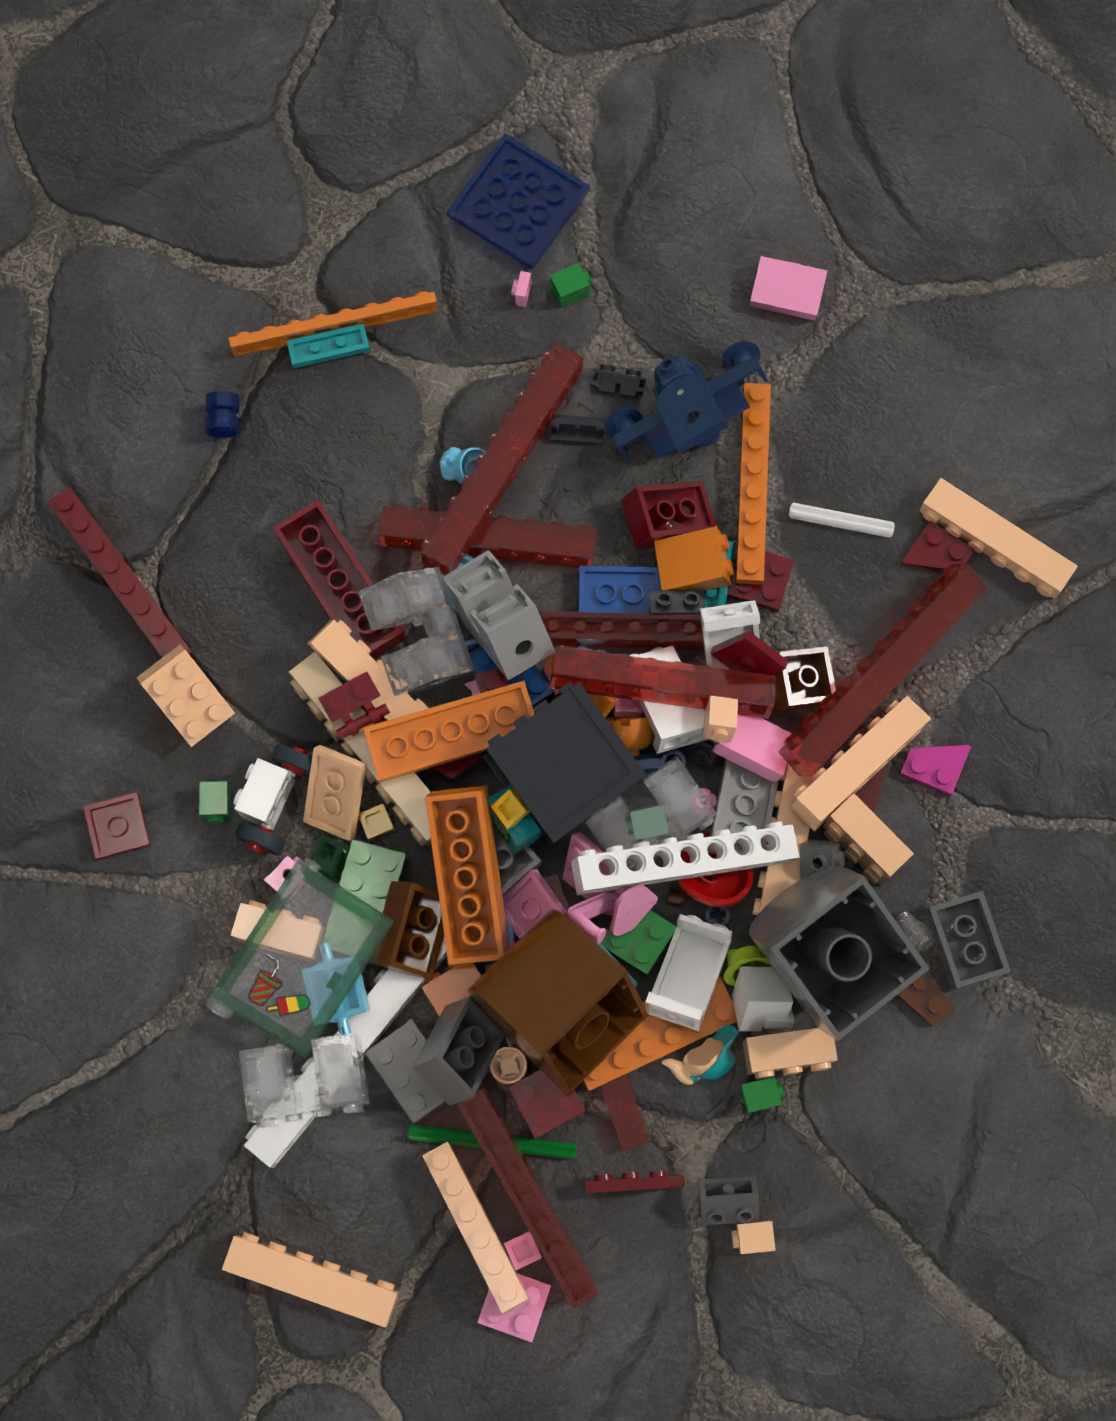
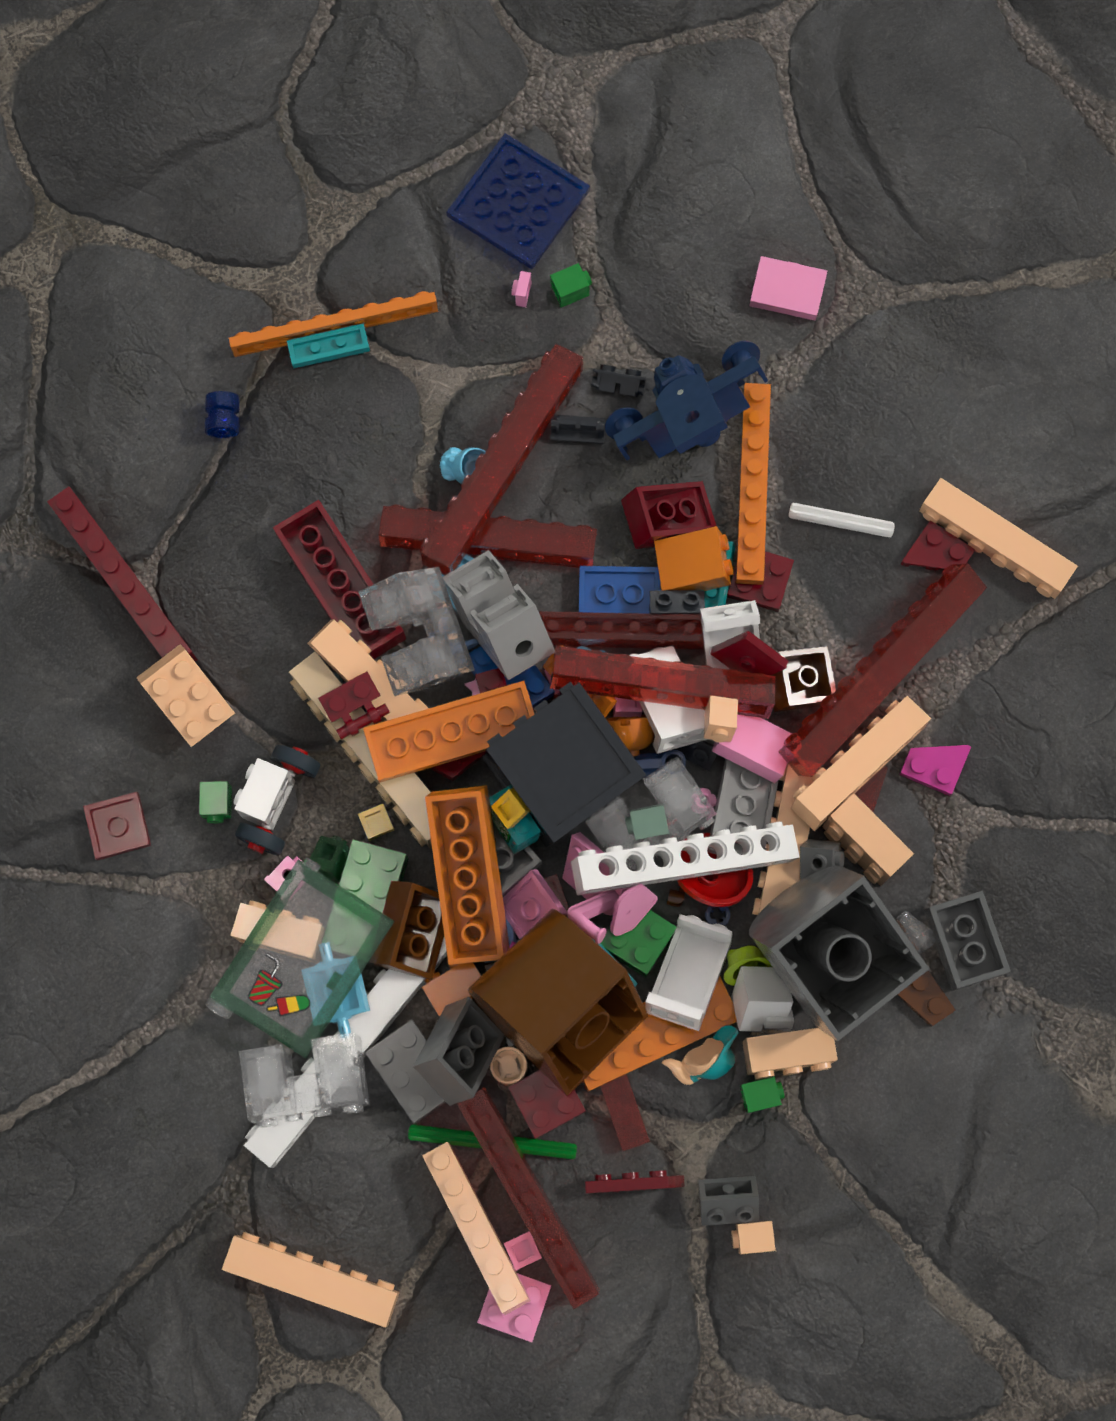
(334, 792): light nougat plate -> none

